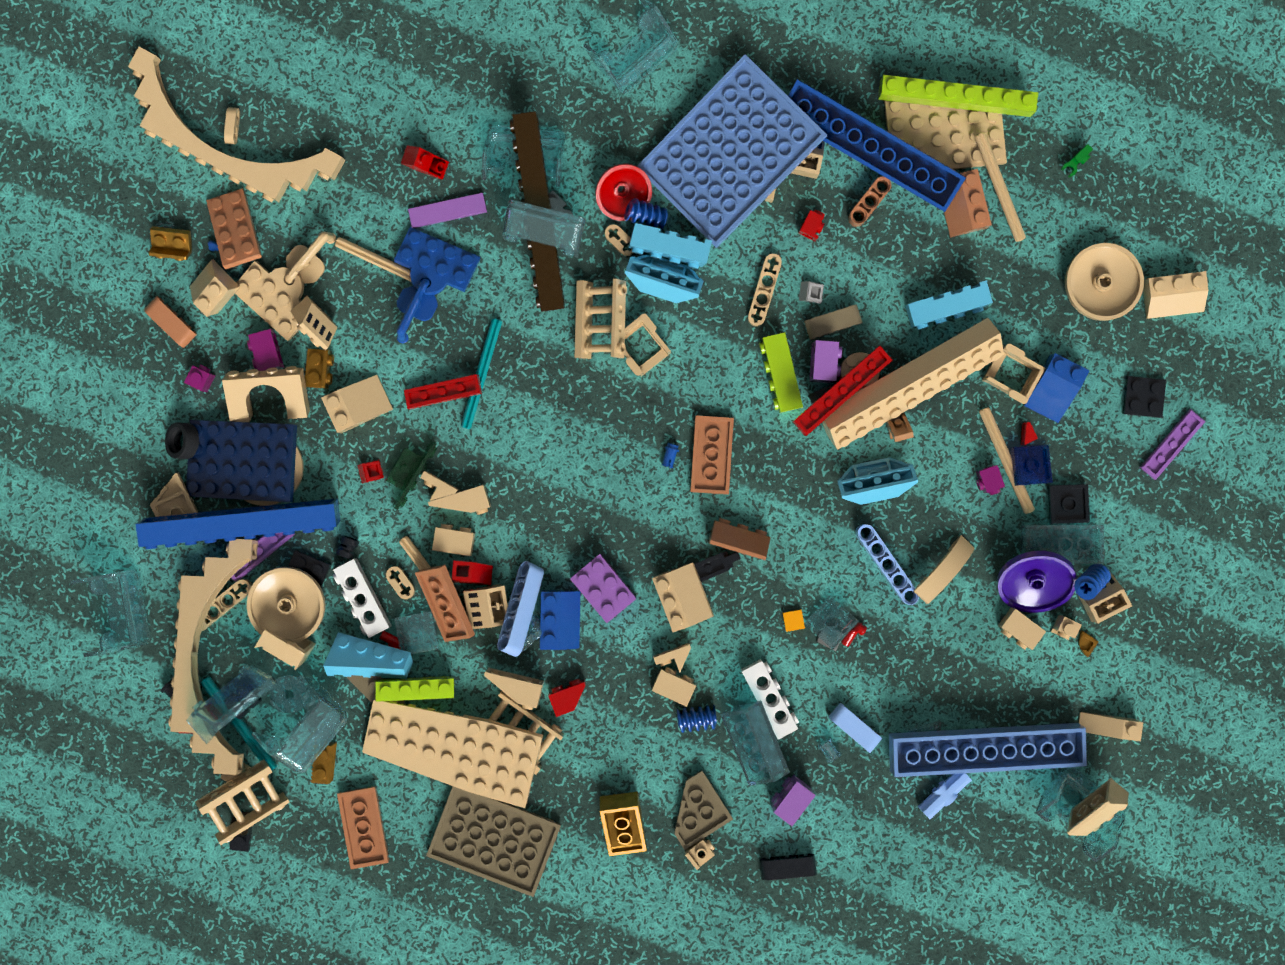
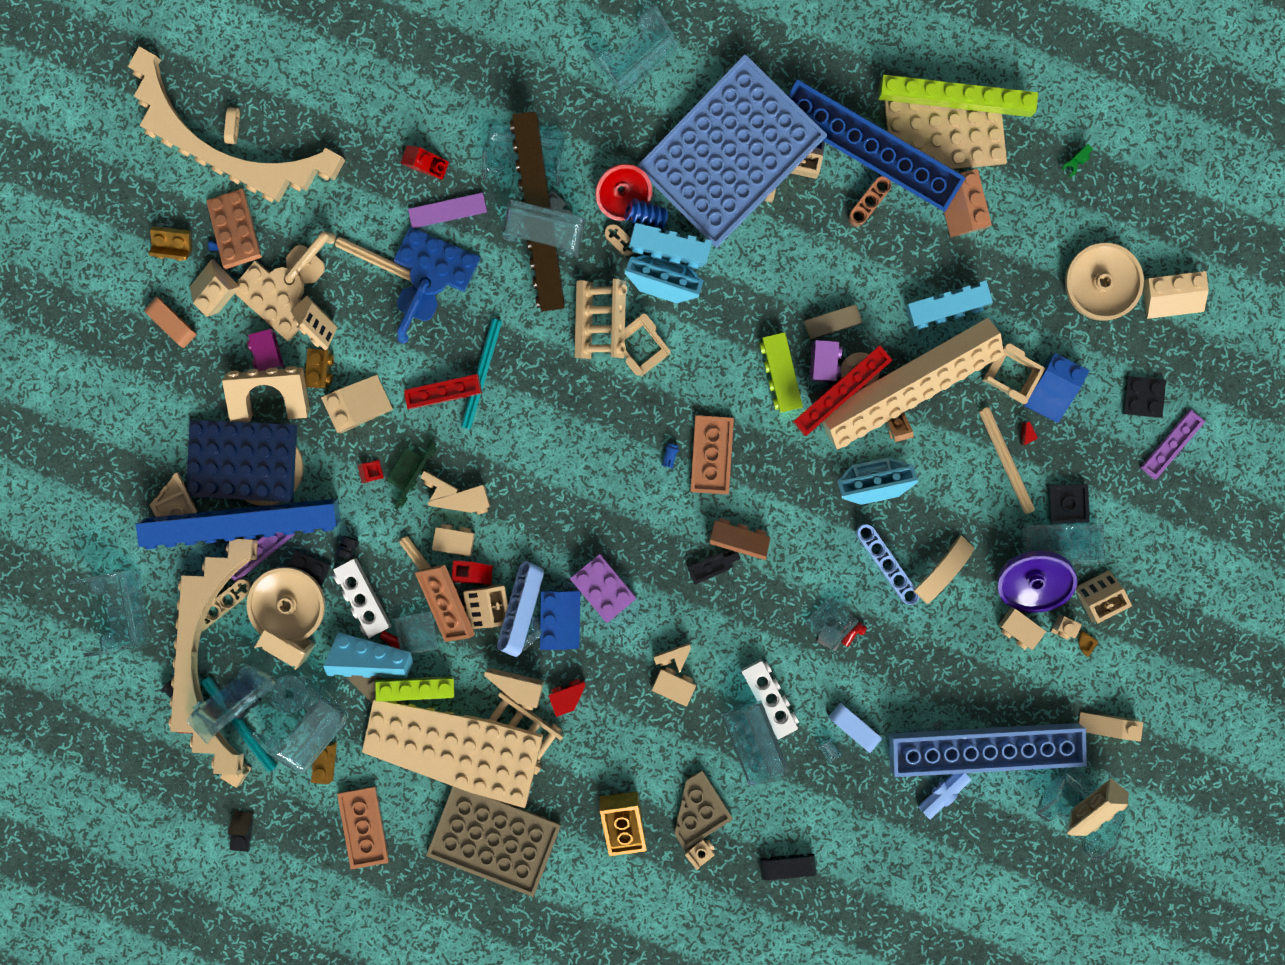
(190, 440): black tyre -> none
(200, 378): magenta brick -> none
(228, 790): tan fence -> none
(397, 585): tan beam -> none
(683, 597): tan slope -> none
(696, 718): blue piece -> none
(766, 290): tan beam -> none
(792, 800): medium lavender brick -> none
(793, 620): light orange tile -> none
(811, 292): light grey slope -> none
(812, 224): red brick -> none
(990, 480): magenta brick -> none
(1000, 186): tan axle -> none
(1031, 465): clear blue tile -> none
(1092, 581): blue piece -> none

